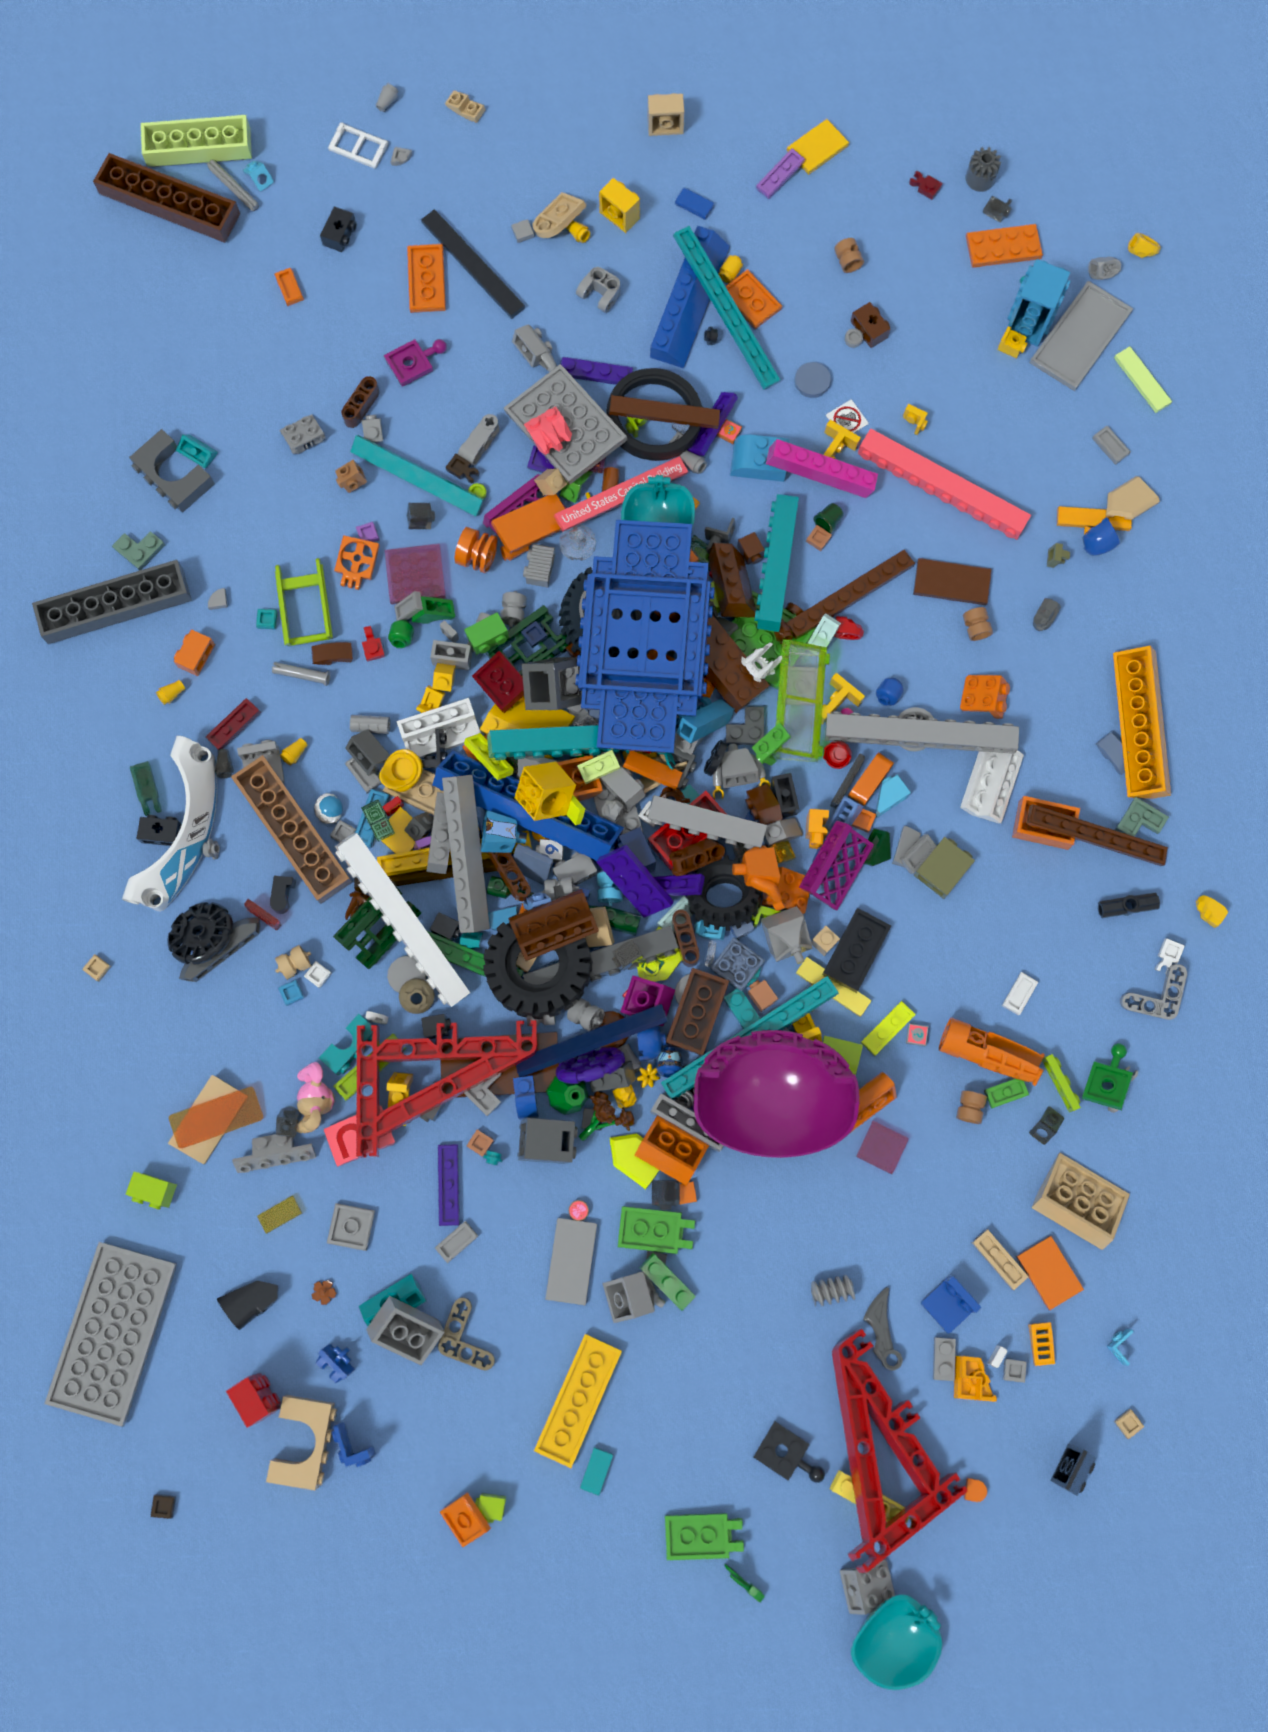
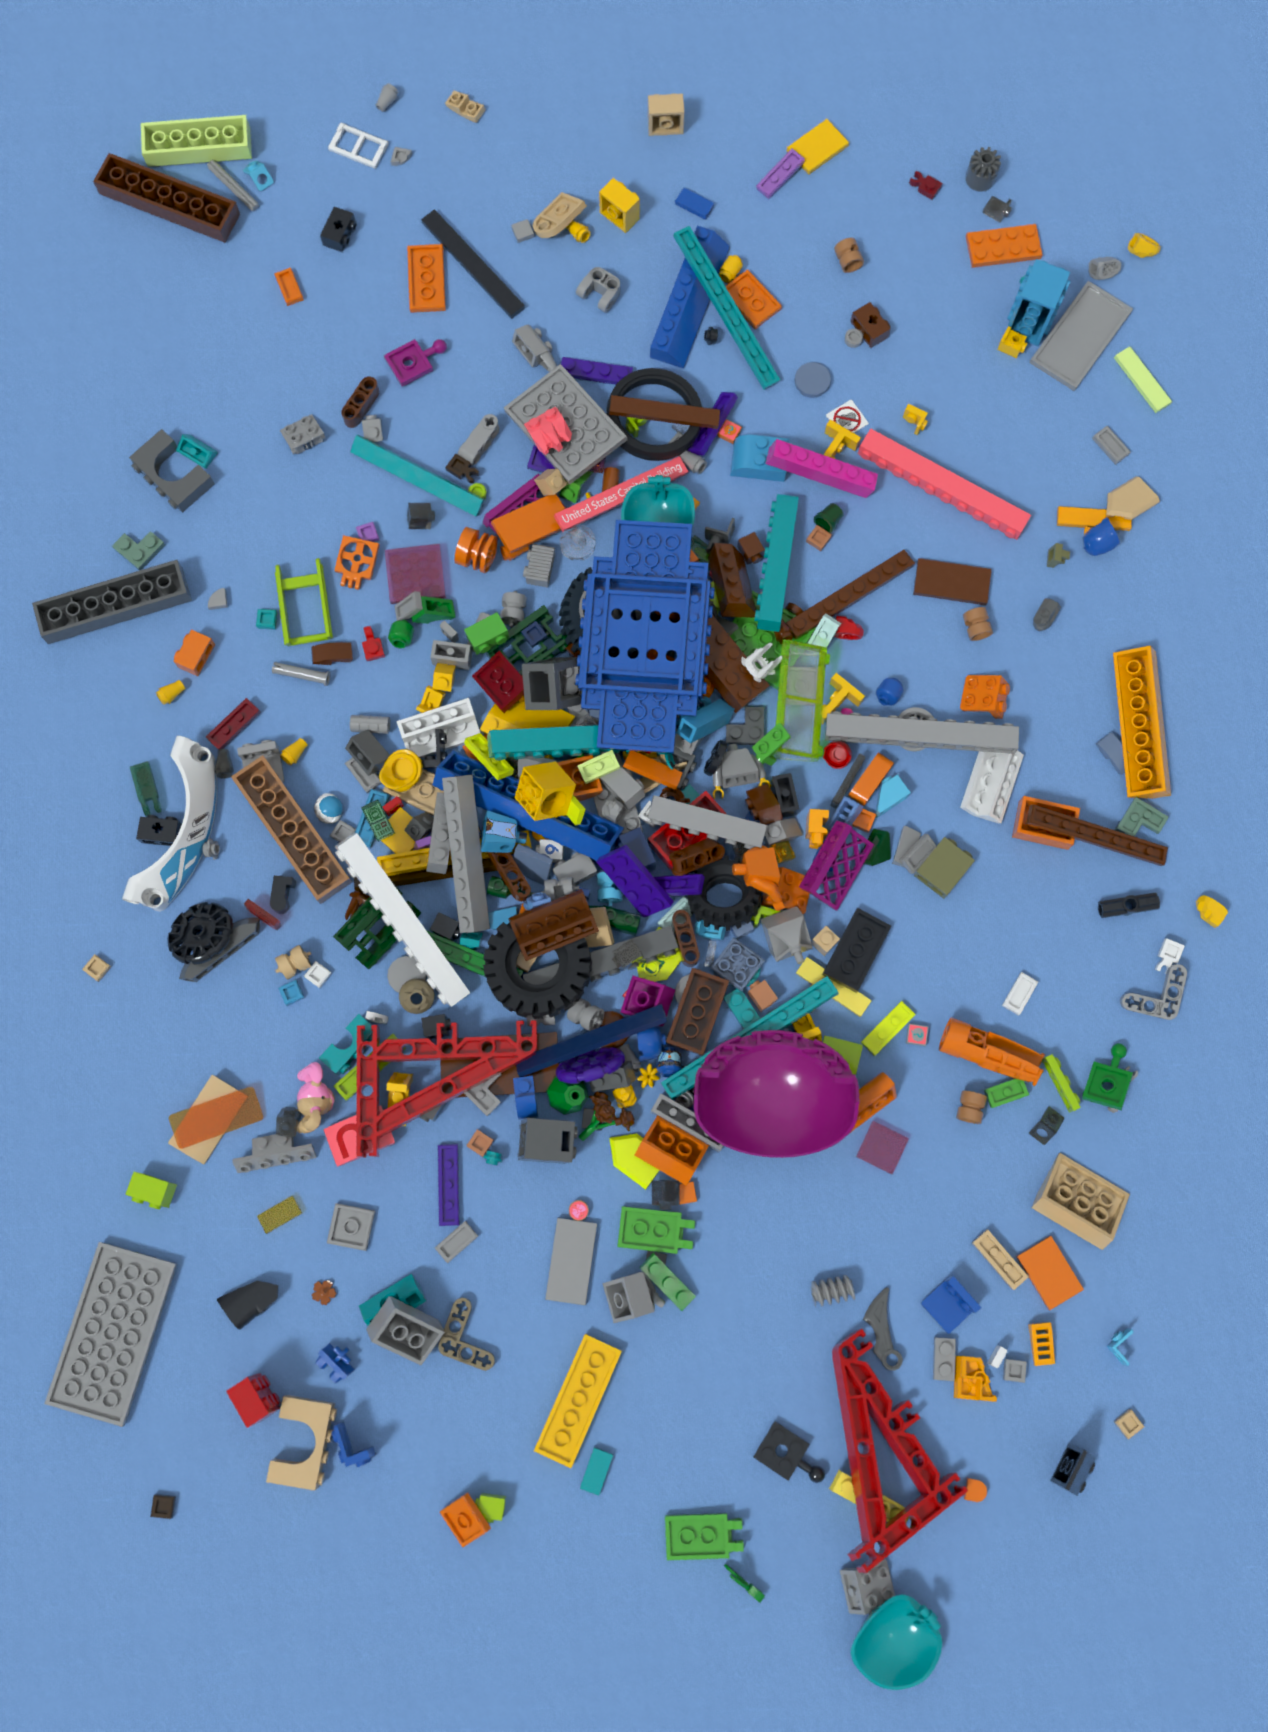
(350, 476): medium nougat brick -> none

